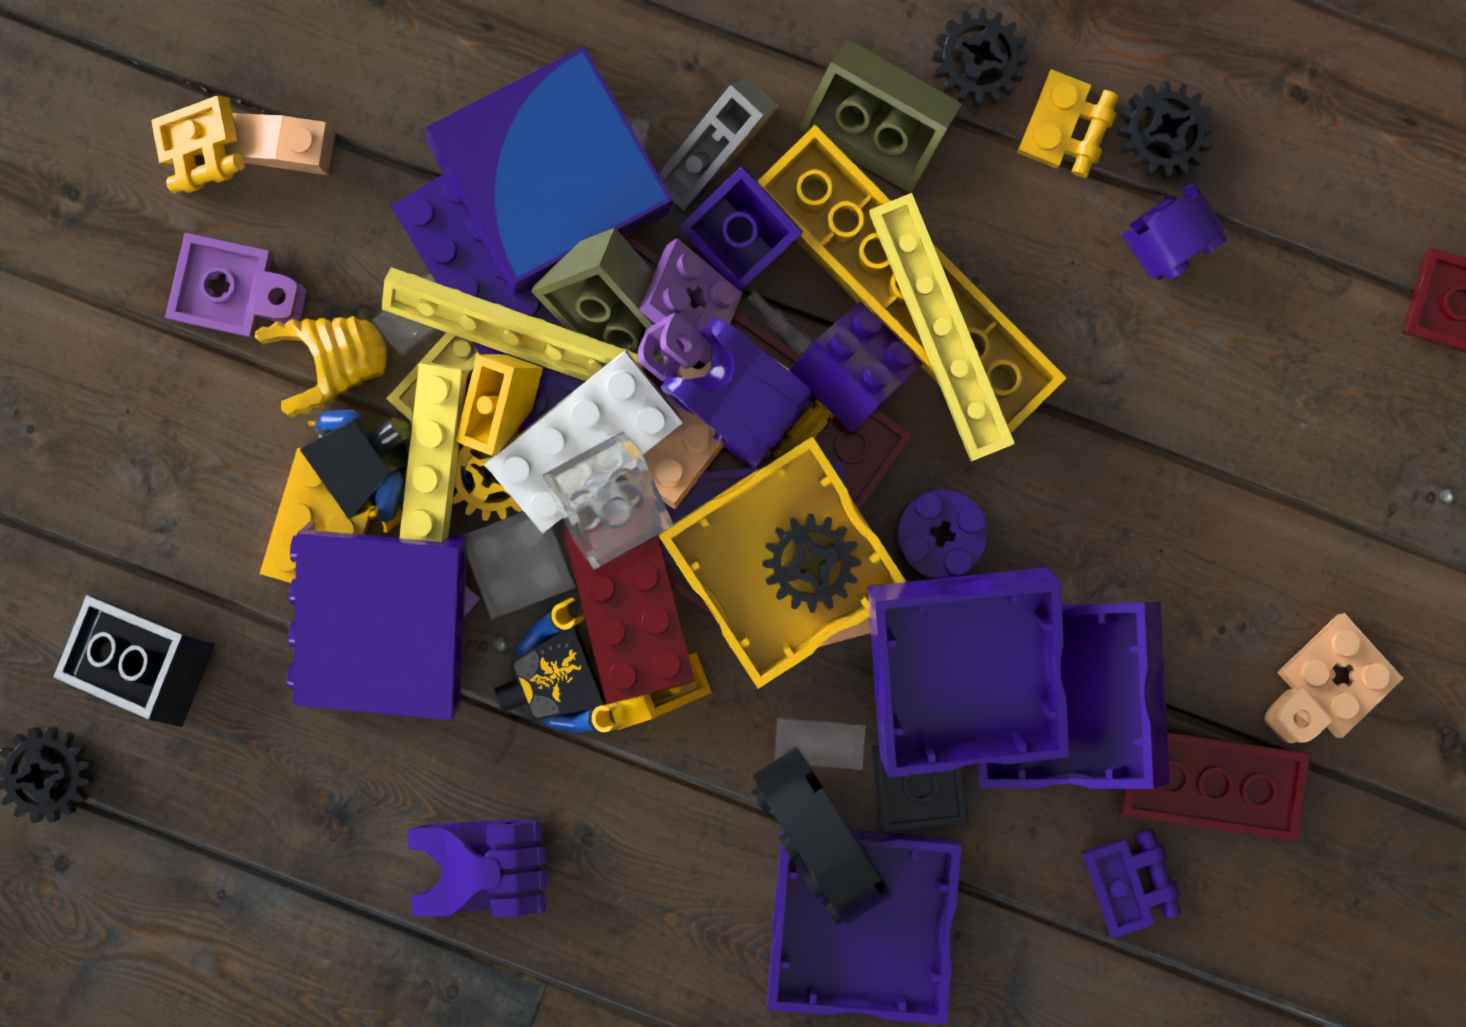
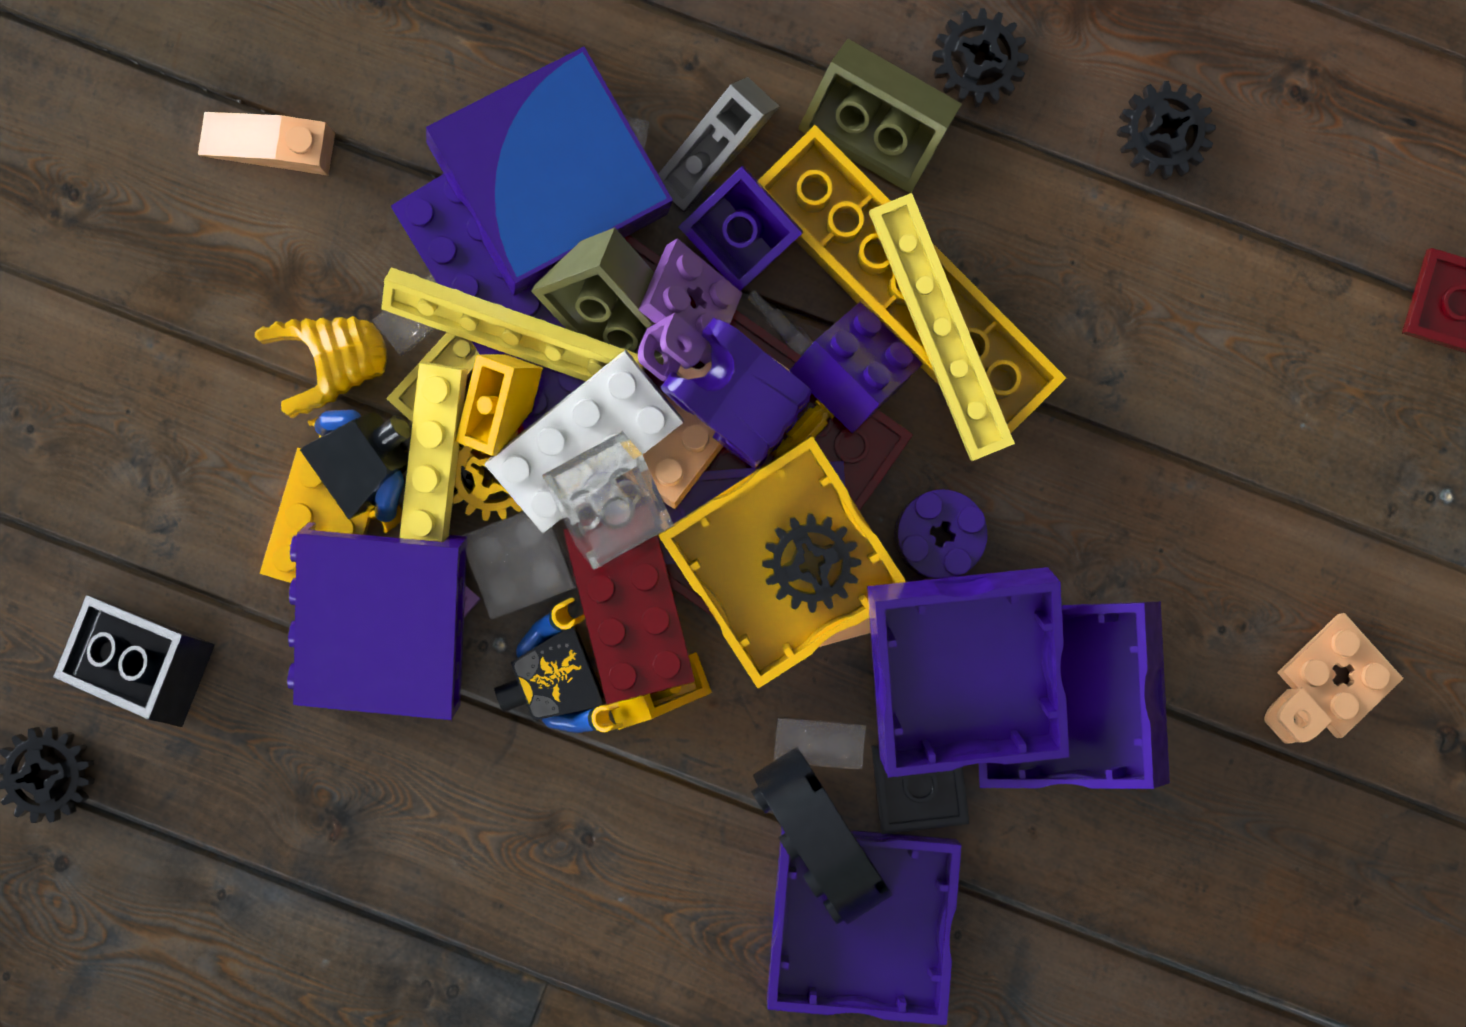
(194, 131): yellow plate -> none
(251, 294): medium lavender plate -> none
(483, 867): dark purple piece -> none
(1055, 118): yellow plate -> none
(1119, 887): dark purple plate -> none
(1173, 233): dark purple brick -> none
(1226, 788): dark red plate -> none

